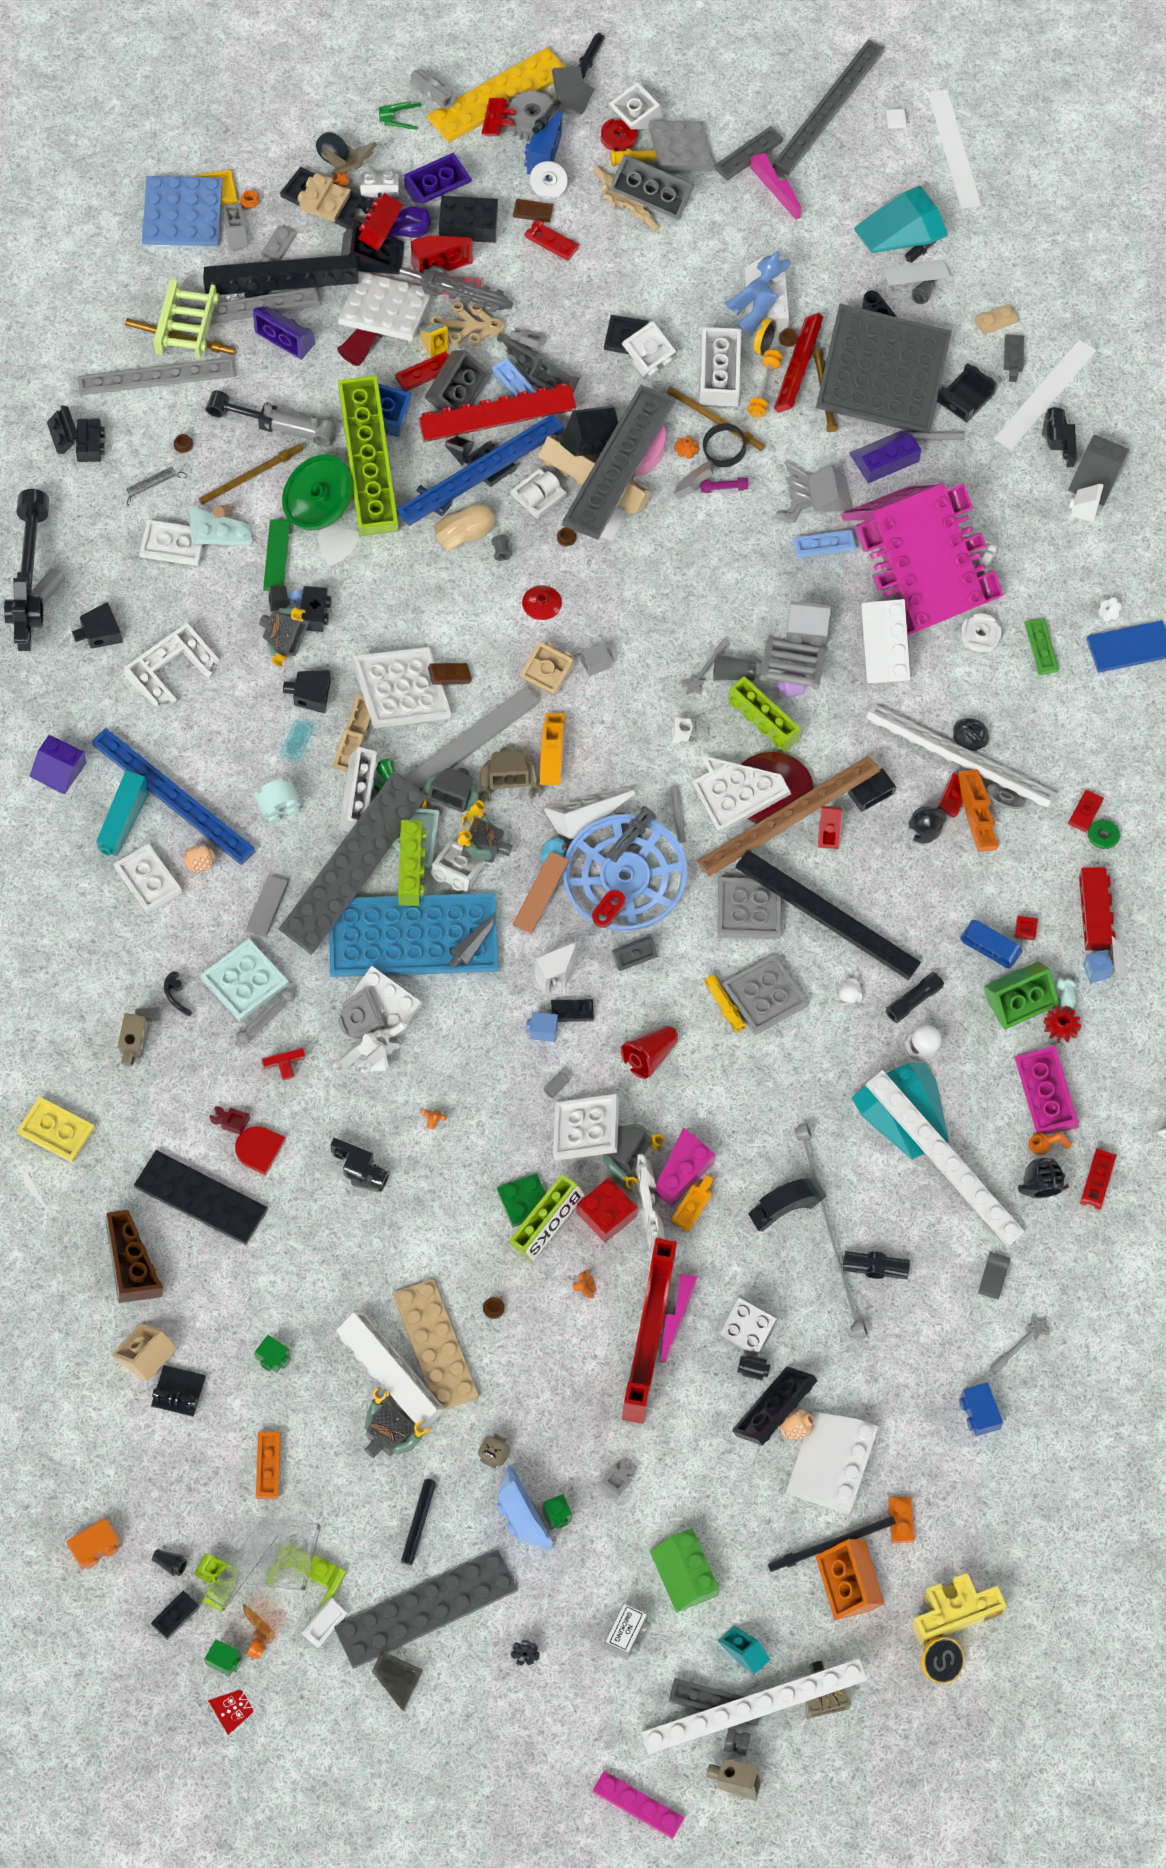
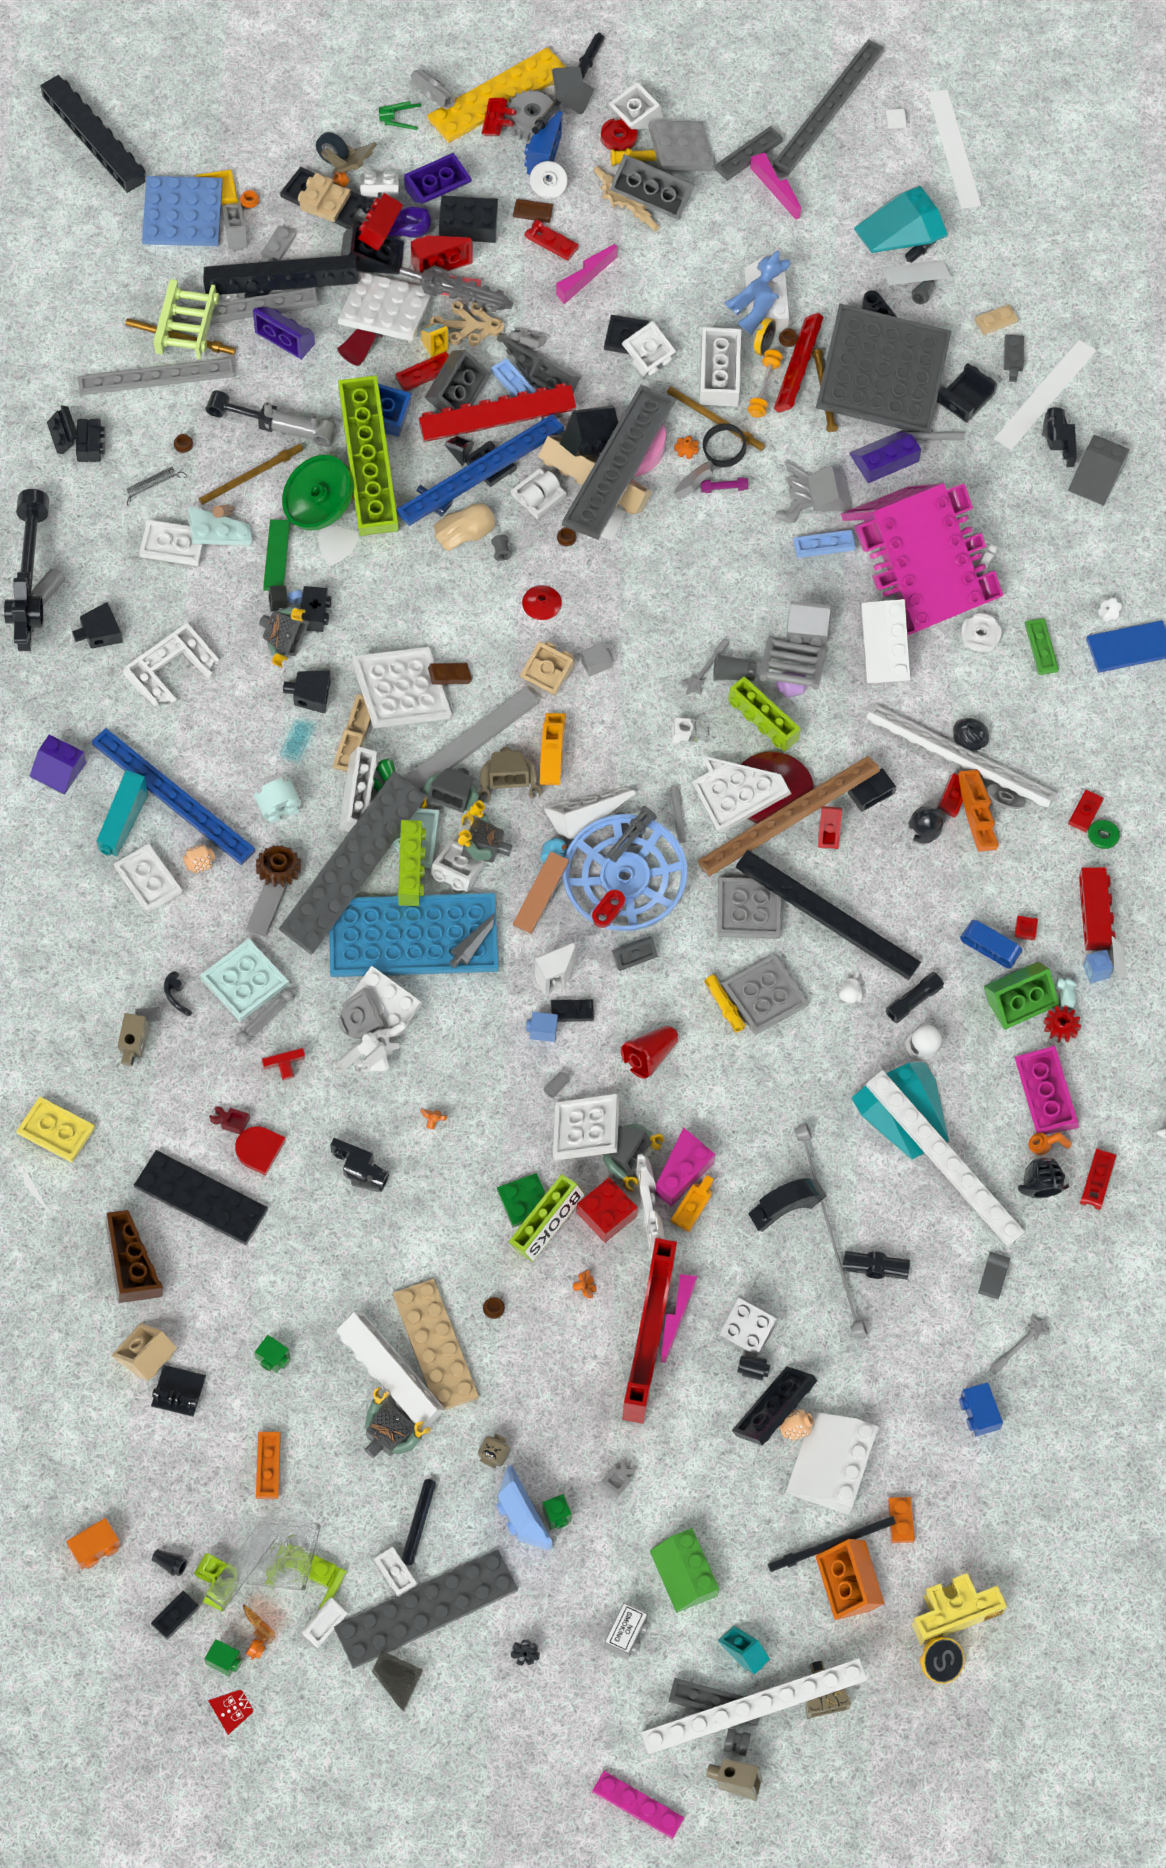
(93, 133): none -> black brick
(278, 865): none -> reddish brown gear
(395, 1572): none -> white plate
(591, 268): none -> dark pink slope
(1086, 502): white slope -> none

